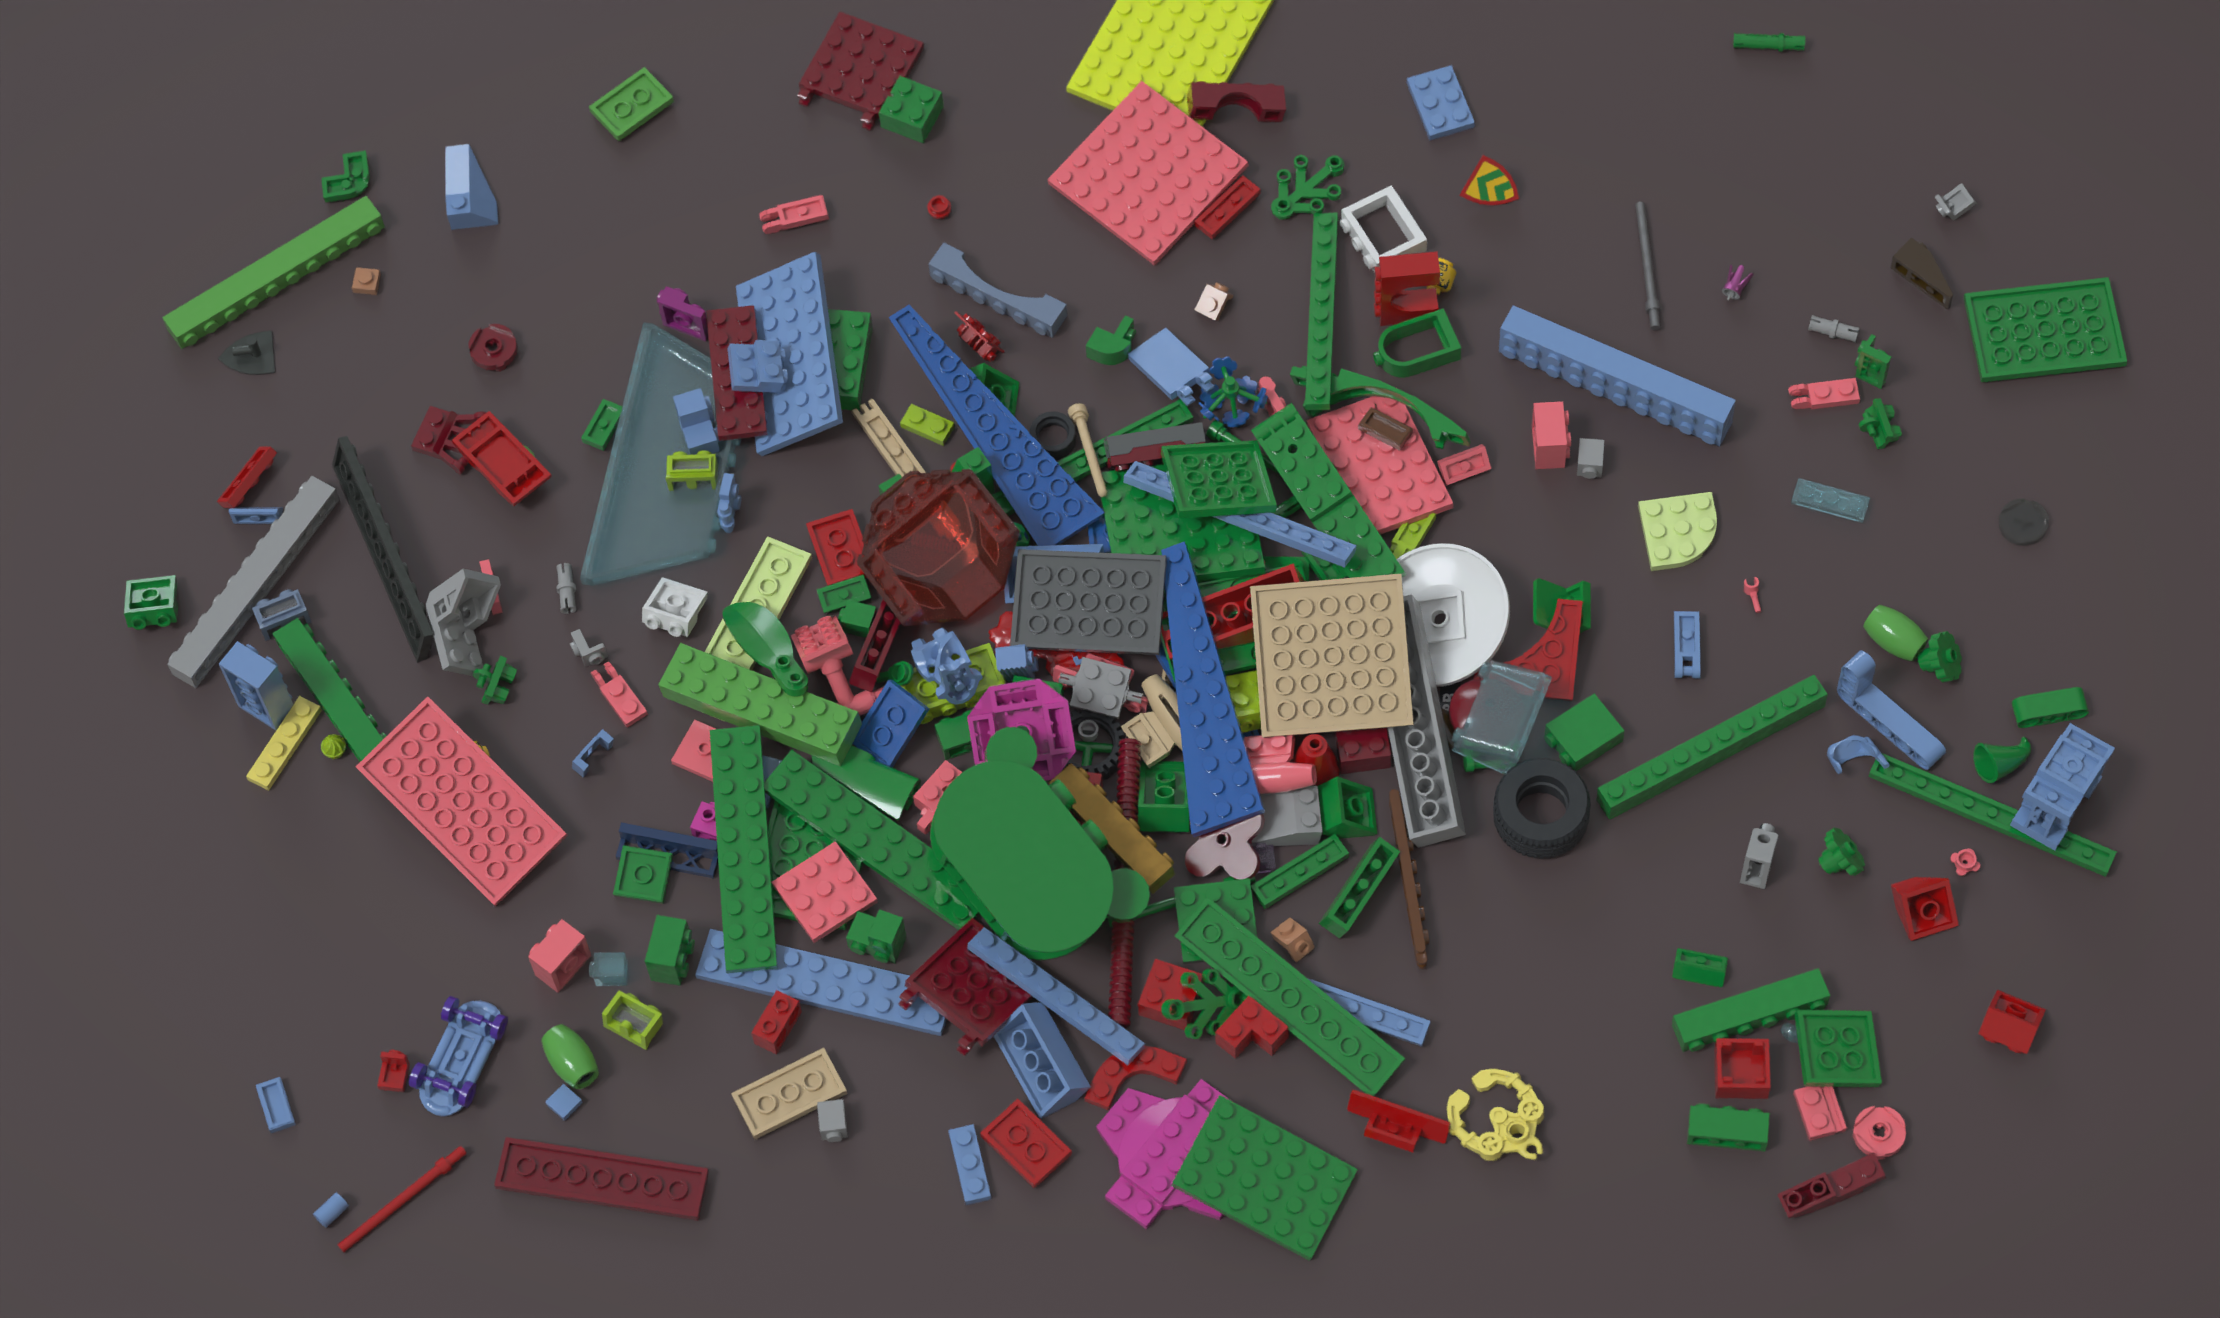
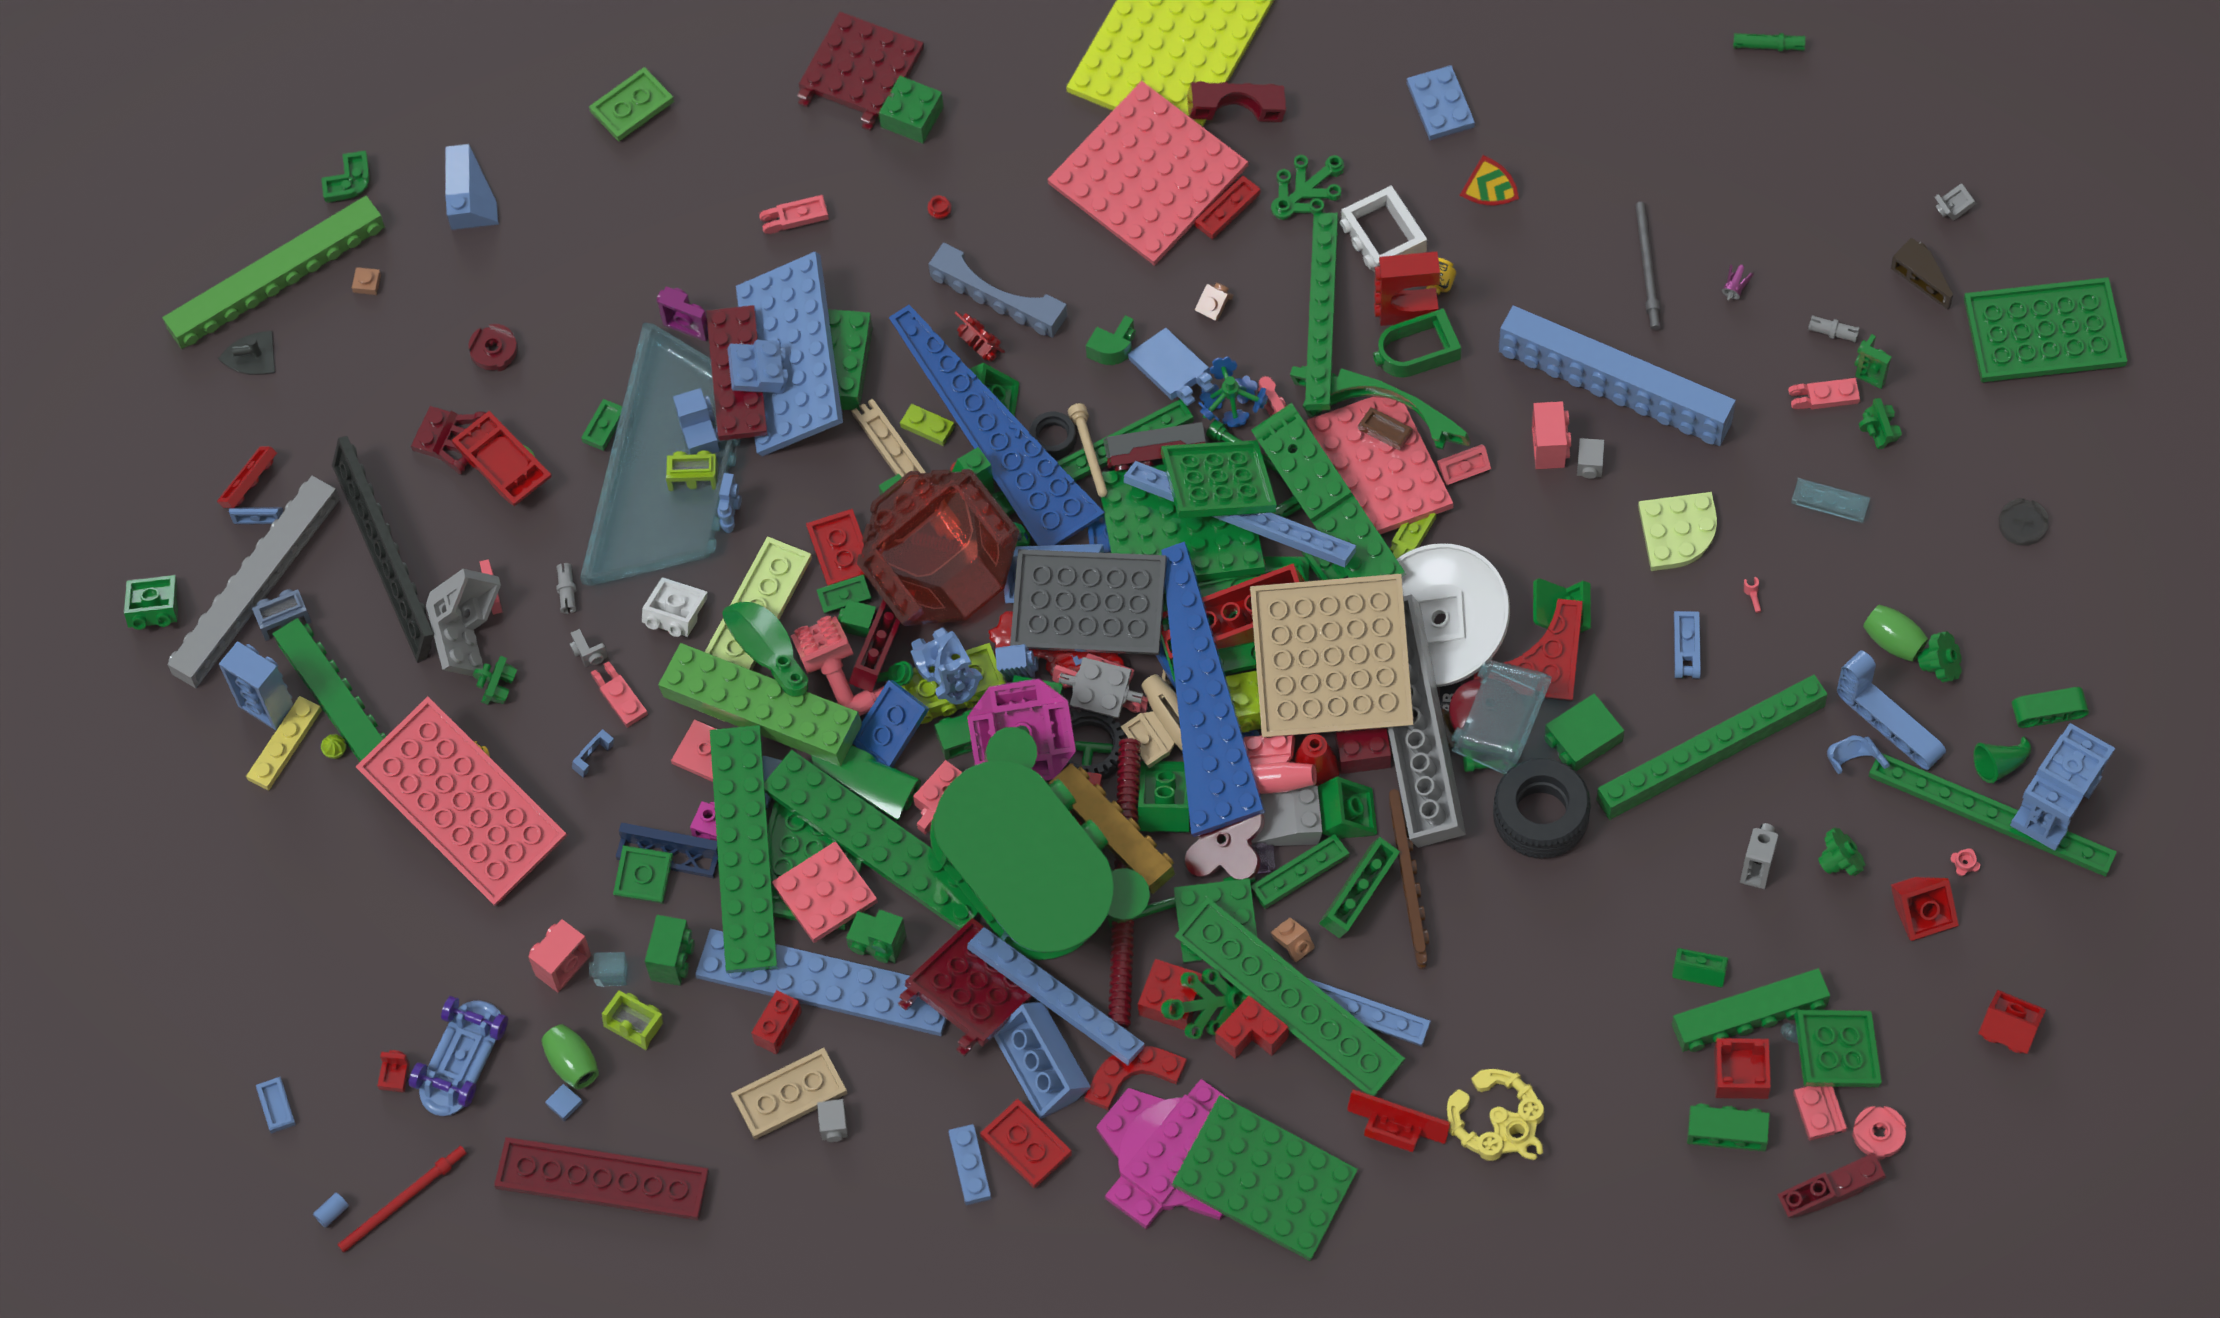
(1088, 731): light grey hinge -> none

